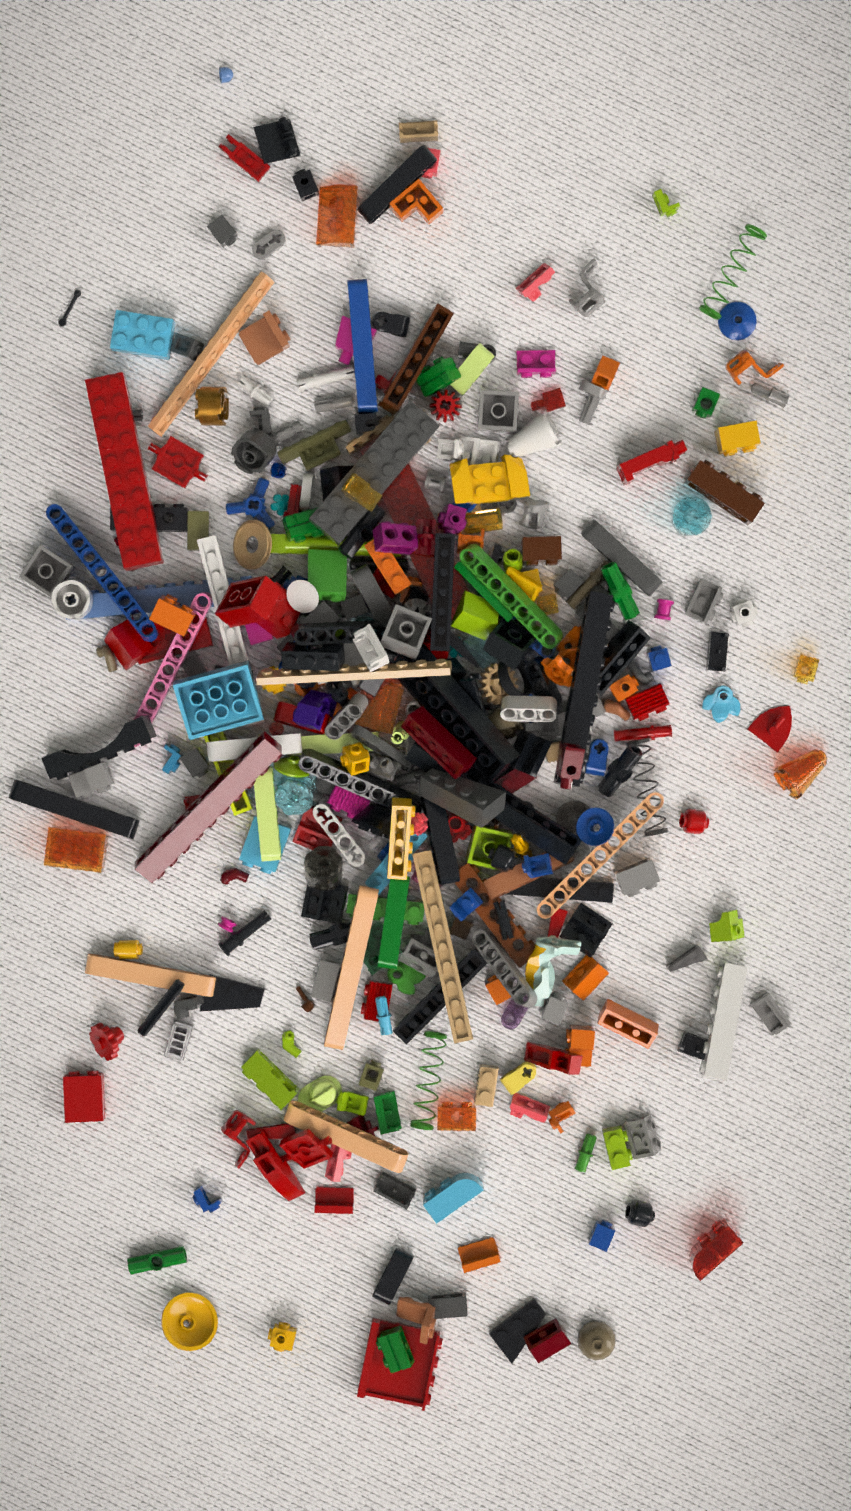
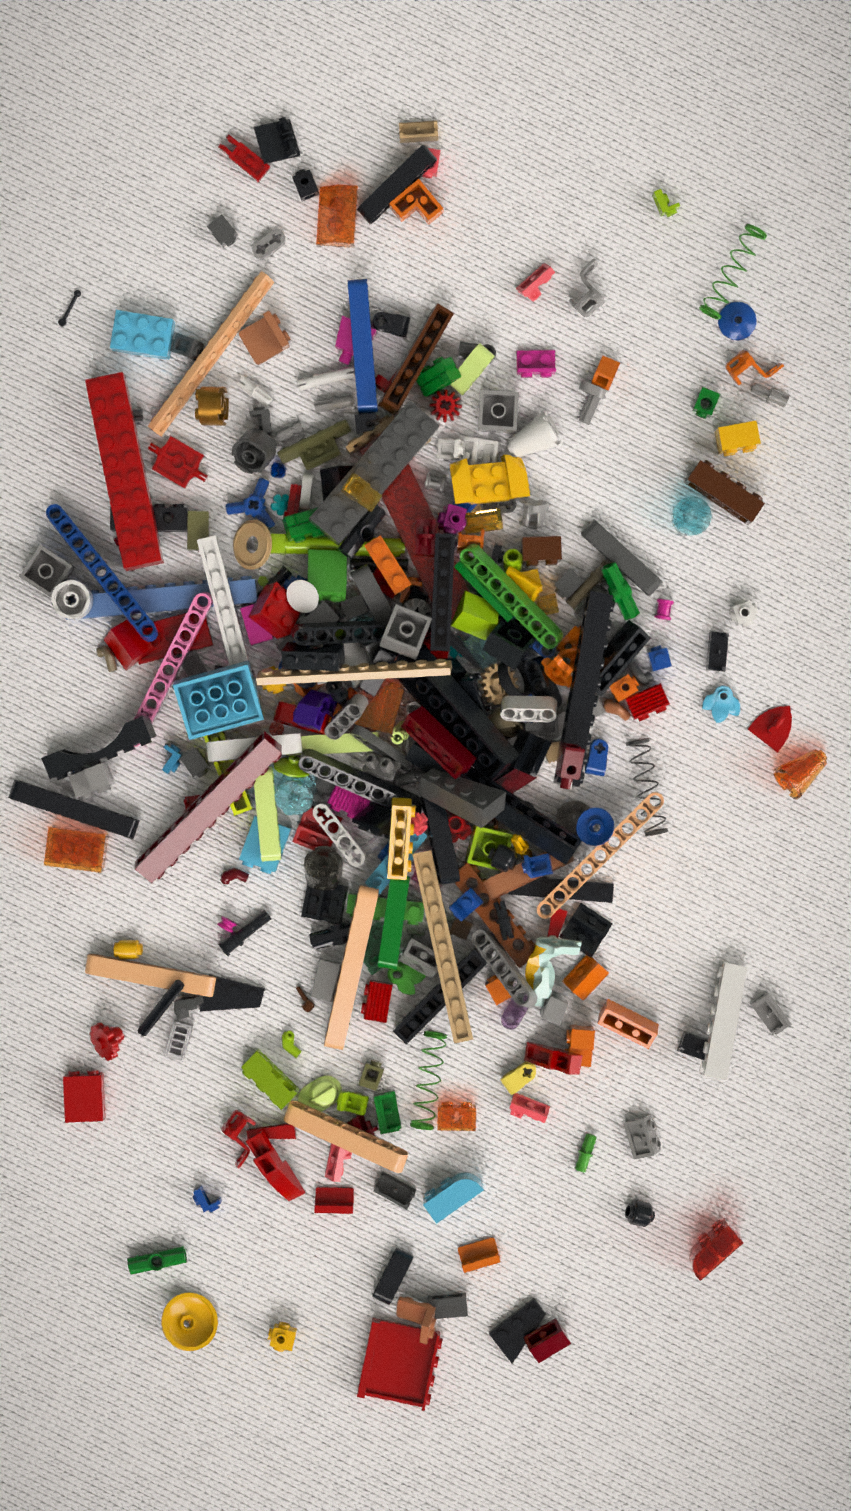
(171, 615): orange brick -> none
(225, 74): medium blue hinge -> none
(248, 601): red brick -> none
(306, 1148): red plate -> none
(355, 758): yellow brick -> none
(370, 648): white hinge -> none
(383, 1015): medium azure axle -> none
(390, 539): magenta brick -> none
(395, 1349): green brick -> none
(486, 1085): tan brick -> none
(550, 400): clear red plate -> none
(559, 1113): orange bracket -> none
(596, 1340): dark tan cylinder -> none
(602, 1235): blue brick -> none
(616, 1148): lime brick -> none
(620, 770): black piece -> none
(637, 877): light grey brick -> none
(643, 733): red pin -> none
(658, 456): red hips -> none
(690, 957): flat silver slope -> none
(693, 821): red head -> none
(704, 601): light grey bracket -> none
(727, 928): lime brick -> none
(808, 662): clear yellow brick -> none

